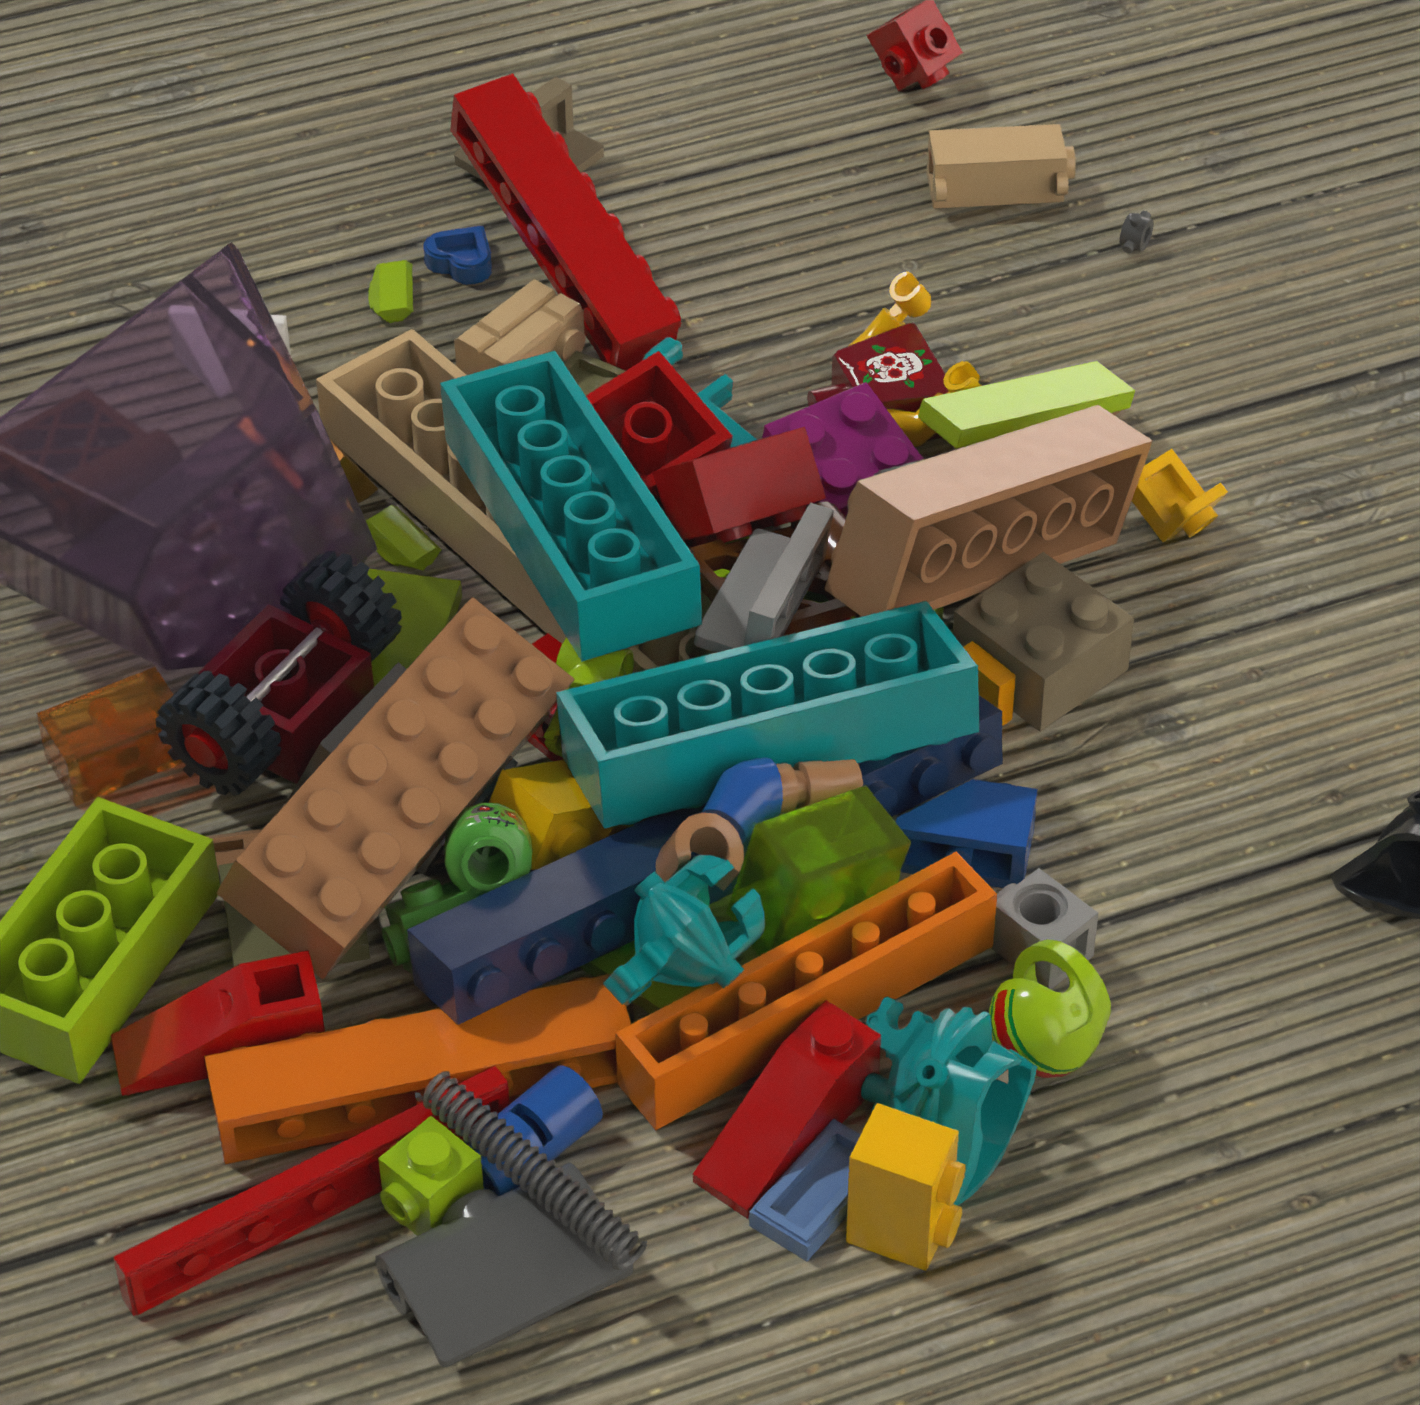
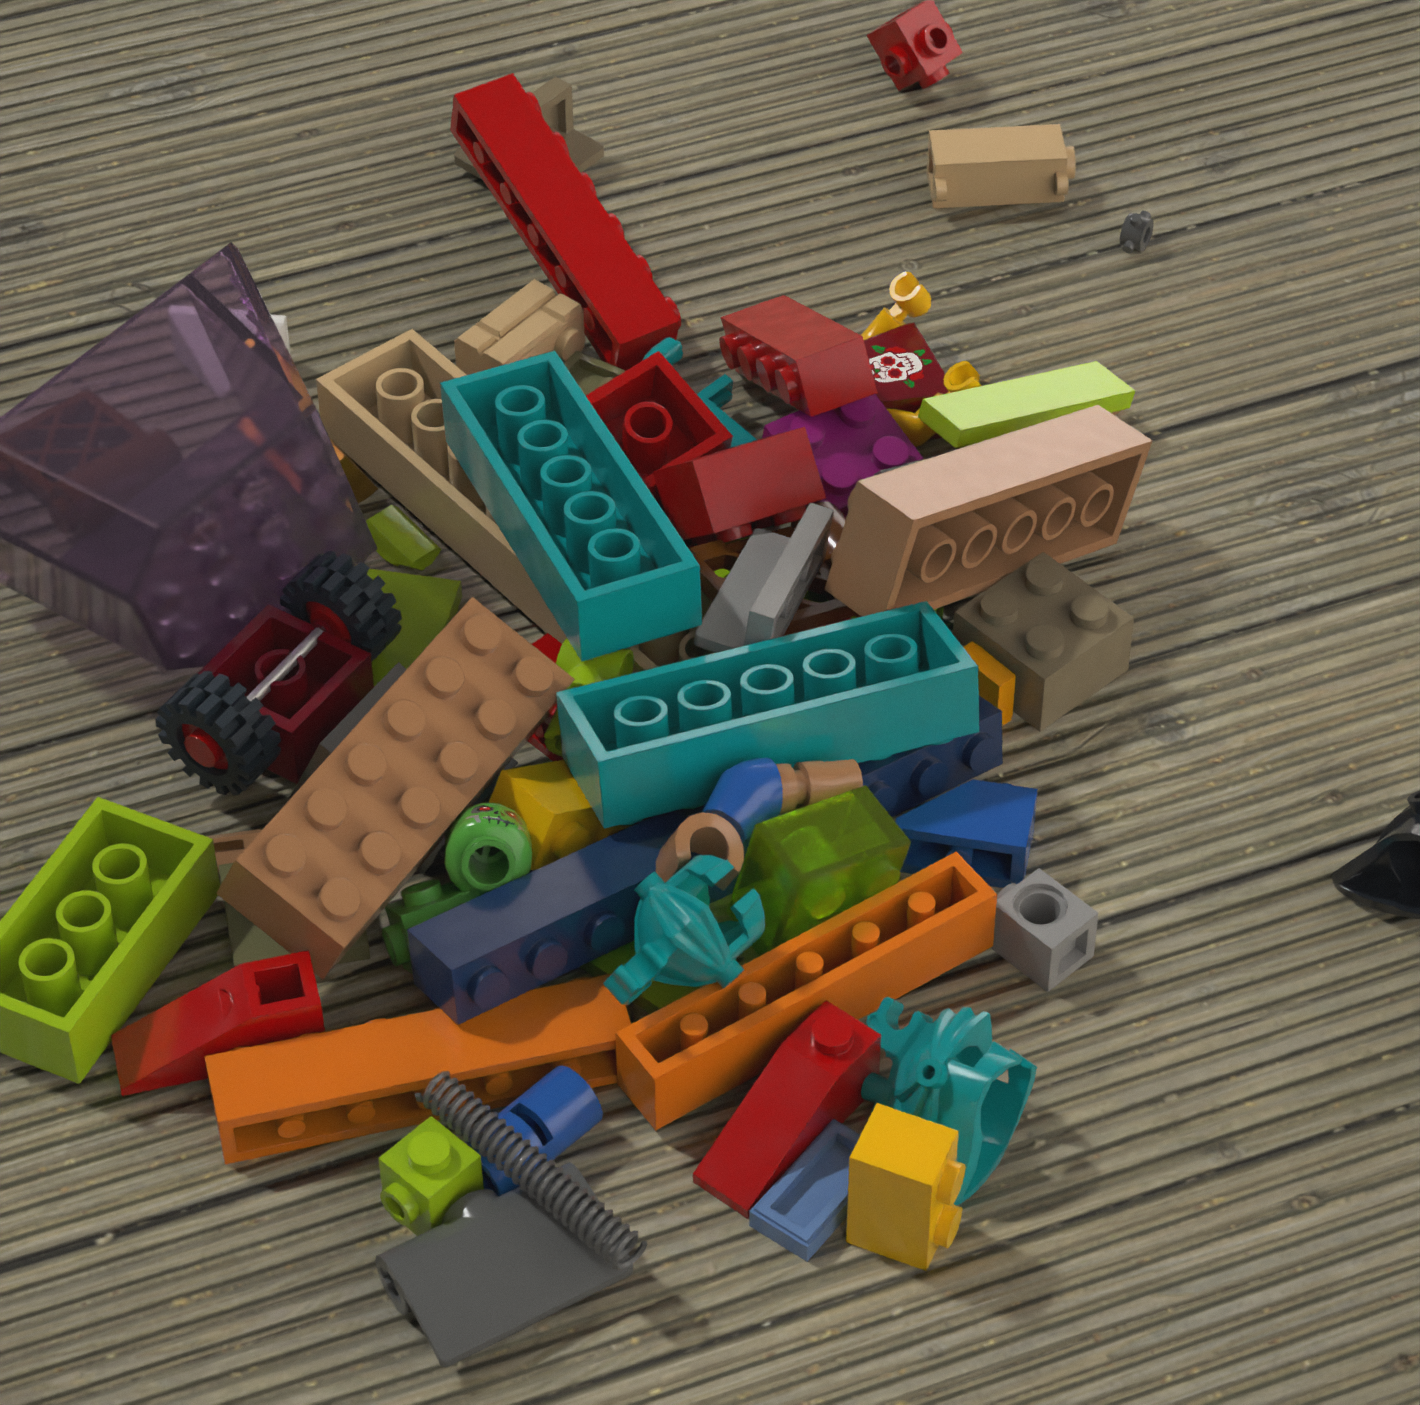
(107, 736): clear orange brick -> none
(277, 1206): red tile -> none
(392, 290): lime piece -> none
(460, 253): blue tile -> none
(797, 355): none -> red brick
(1049, 1026): lime helmet -> none
(1174, 499): yellow bracket -> none

